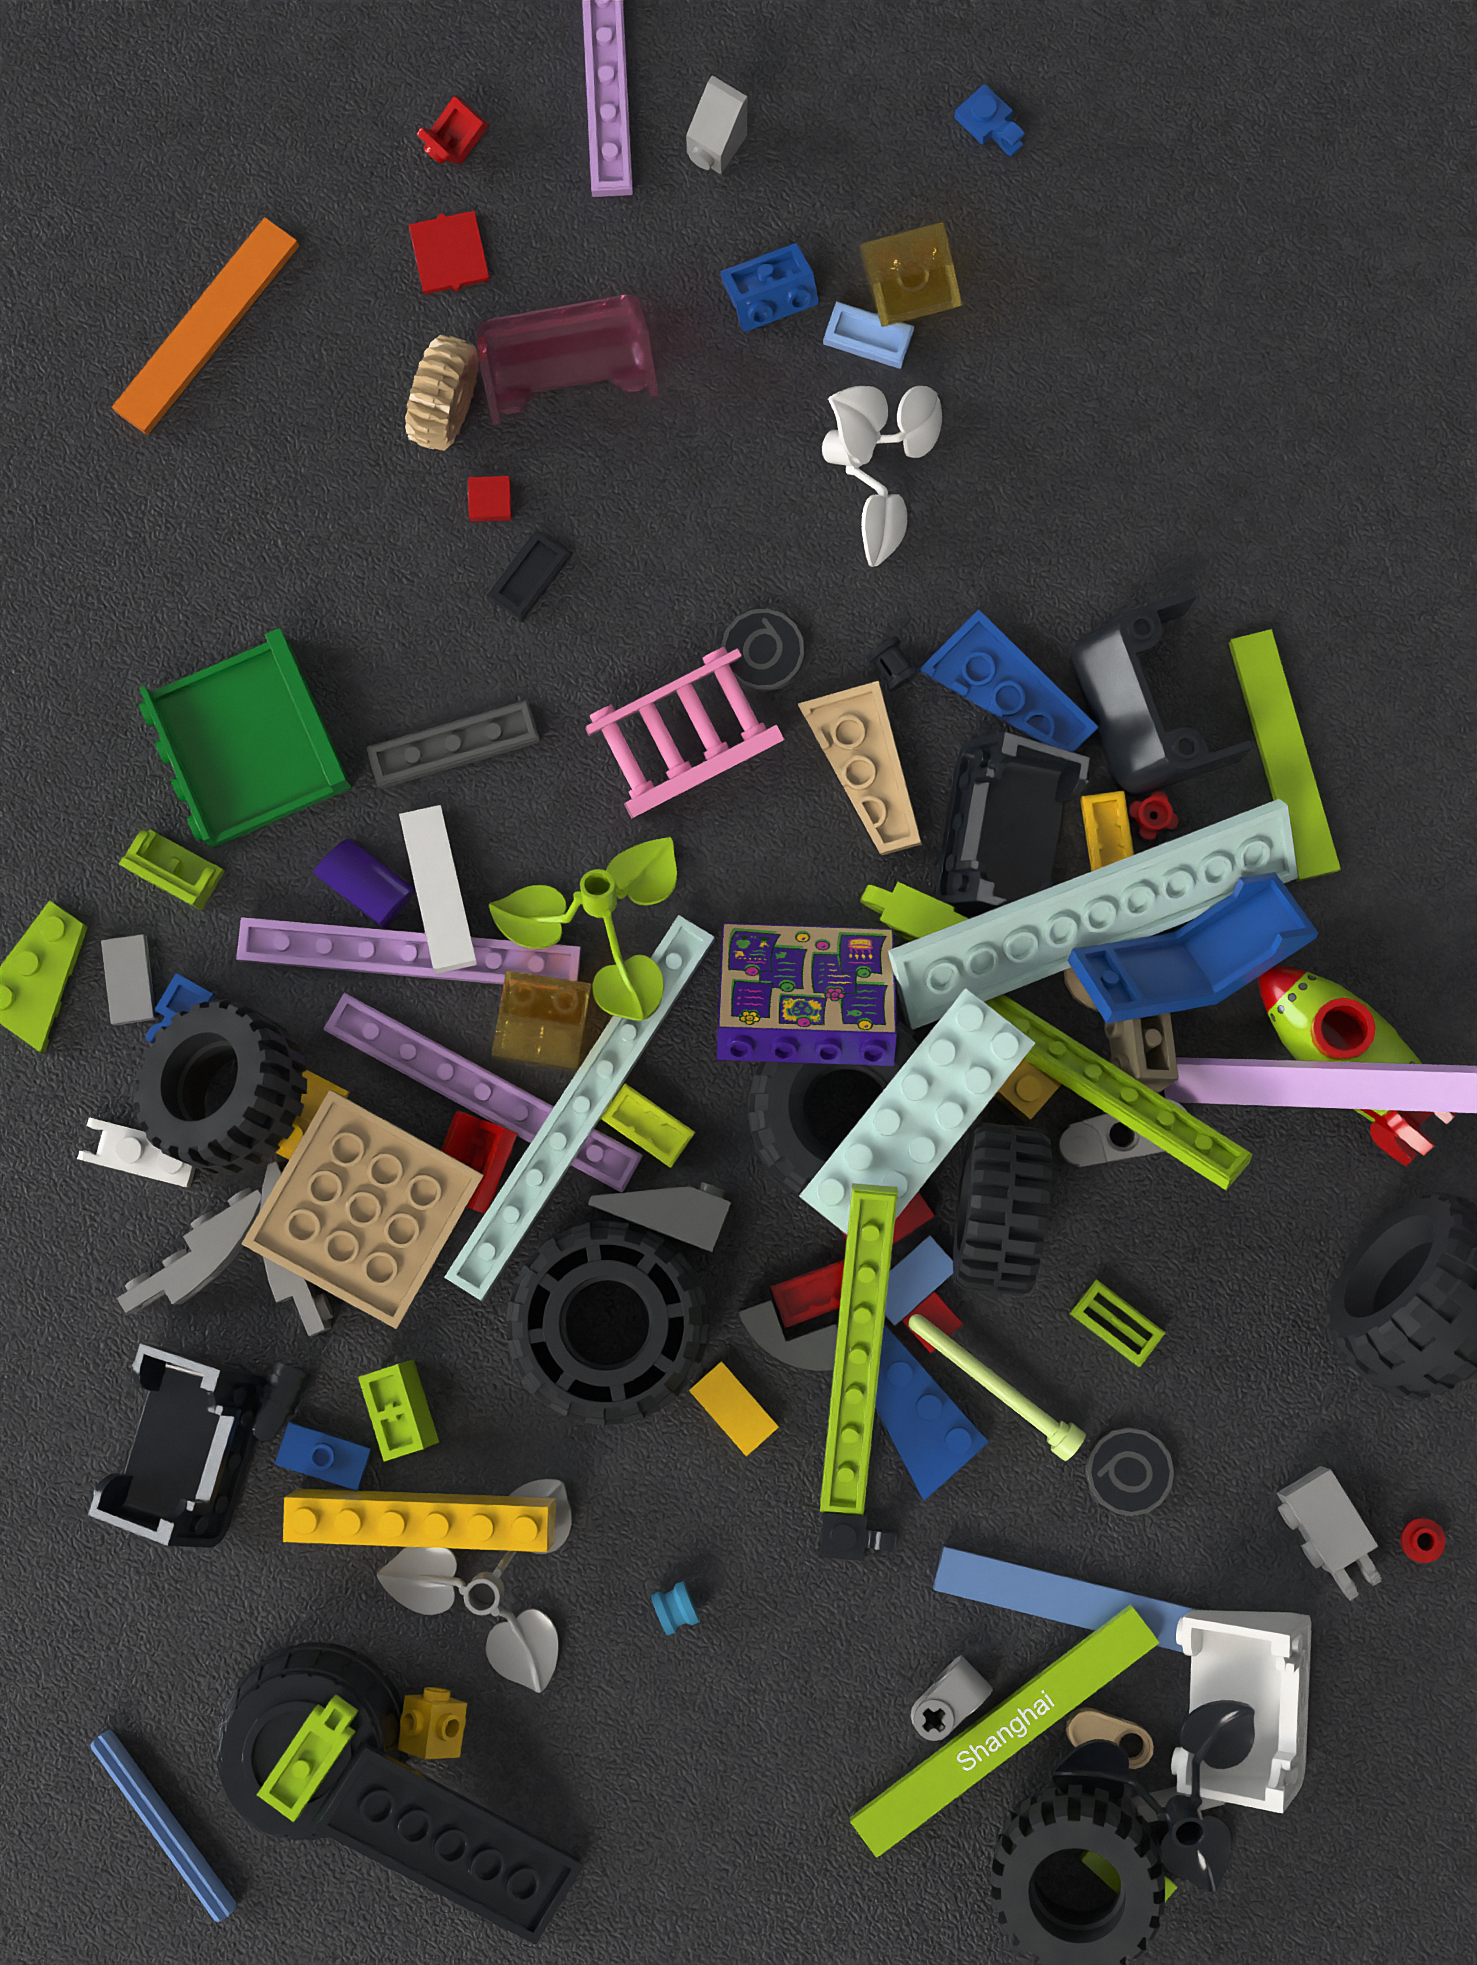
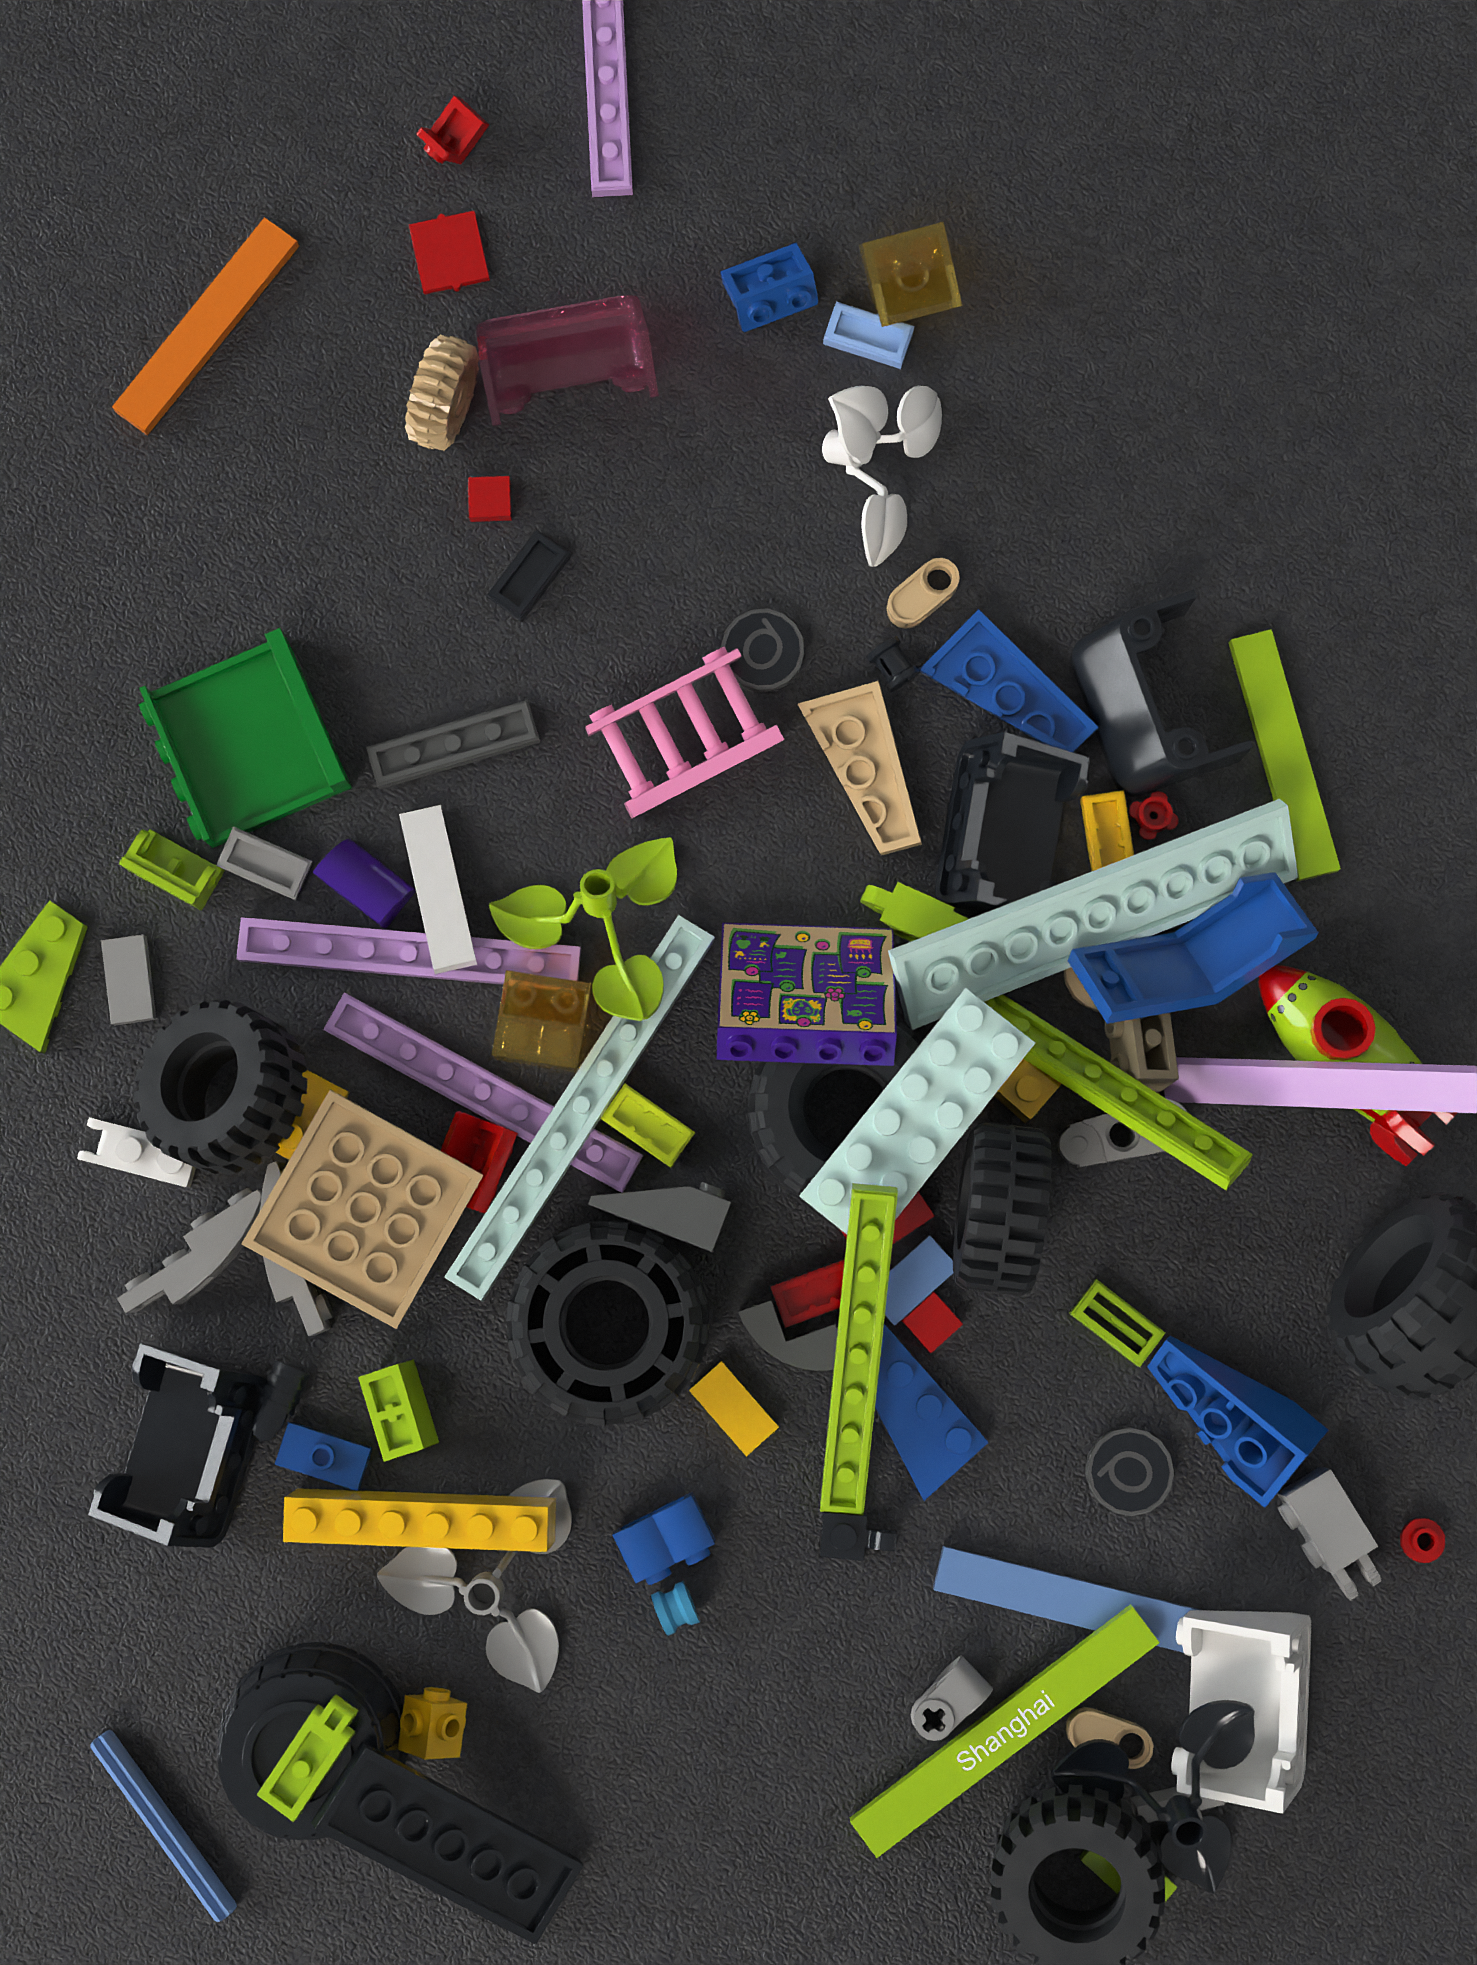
(178, 996): blue plate -> none
(264, 863): none -> light grey tile
(665, 1538): none -> blue brick
(717, 126): light grey slope -> none
(916, 599): none -> tan piece
(989, 117): blue plate -> none
(1063, 1437): yellowish green piece -> none
(1248, 1424): none -> blue wedge

